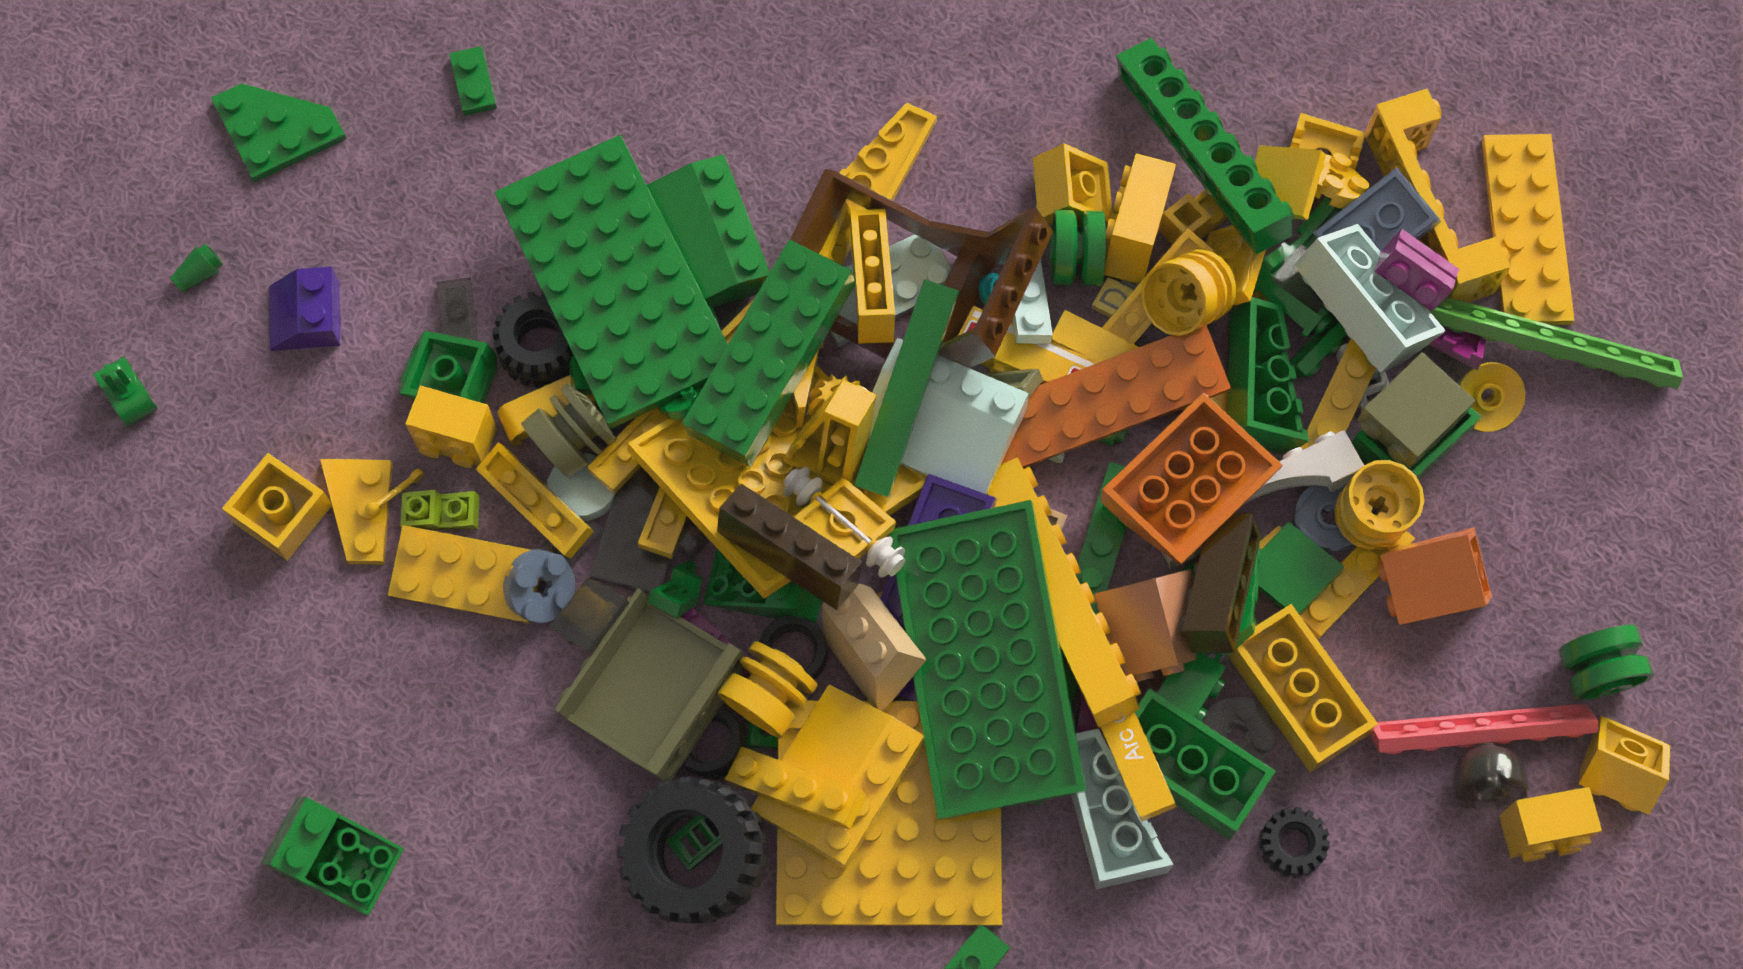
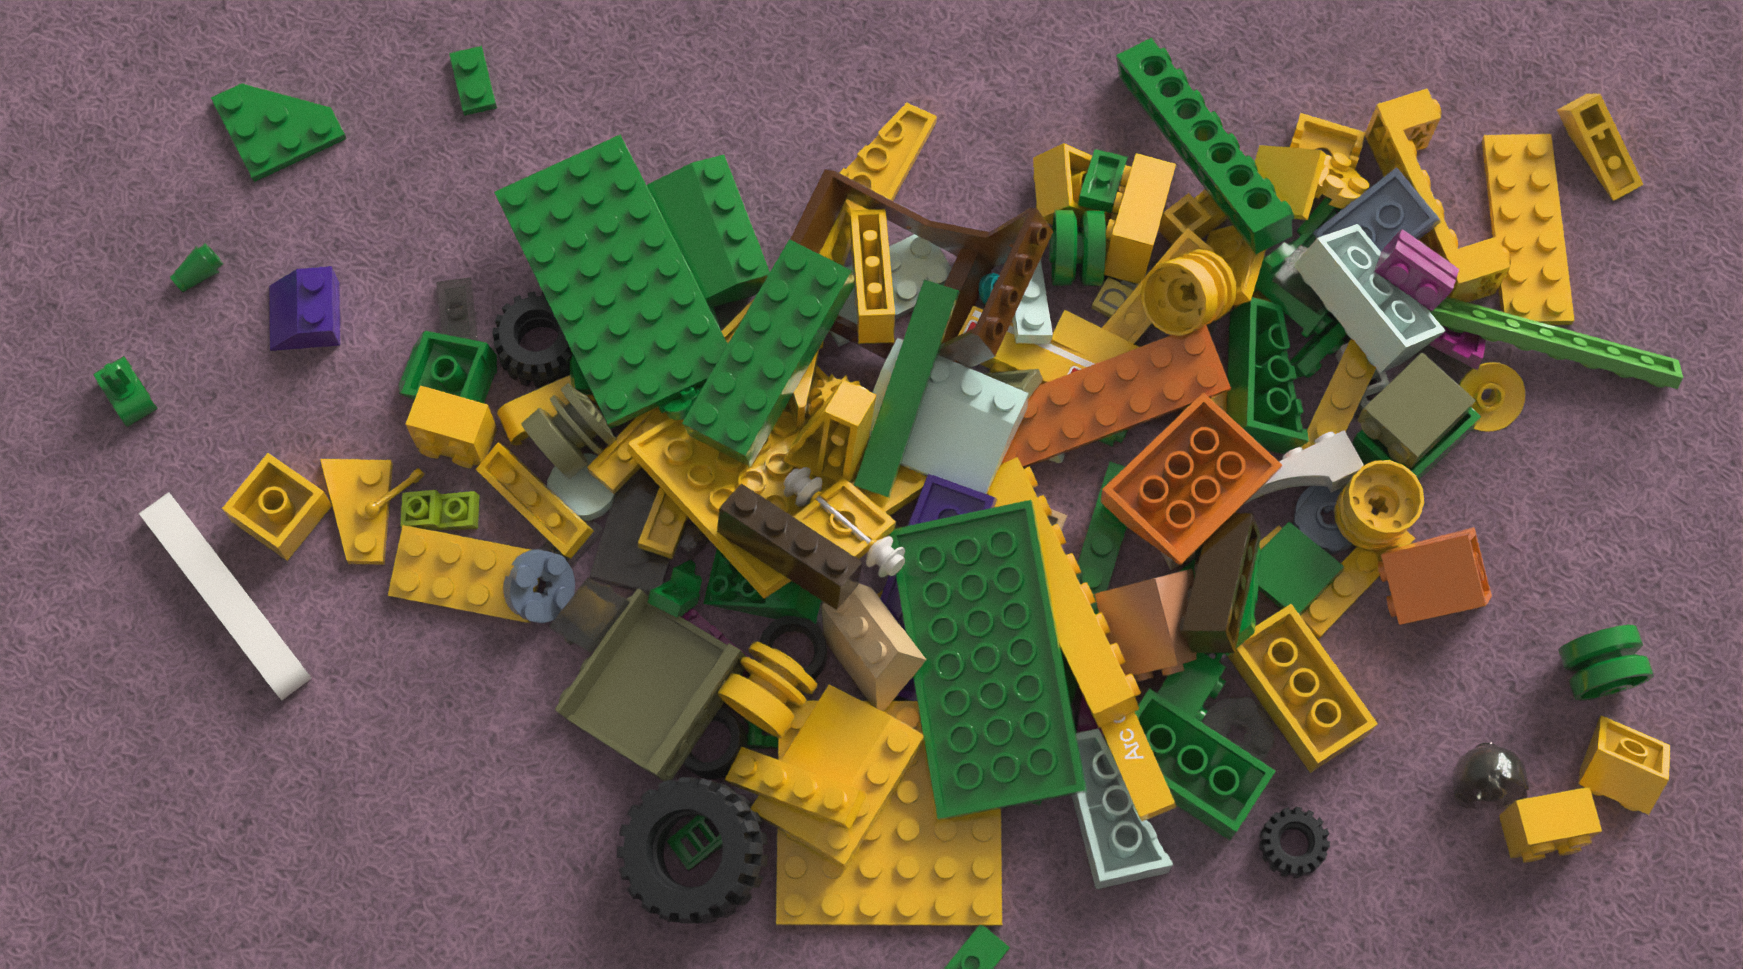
(225, 596): none -> white beam
(332, 855): green slope -> none
(1102, 181): none -> green plate
(1486, 727): coral plate -> none
(1600, 144): none -> yellow slope

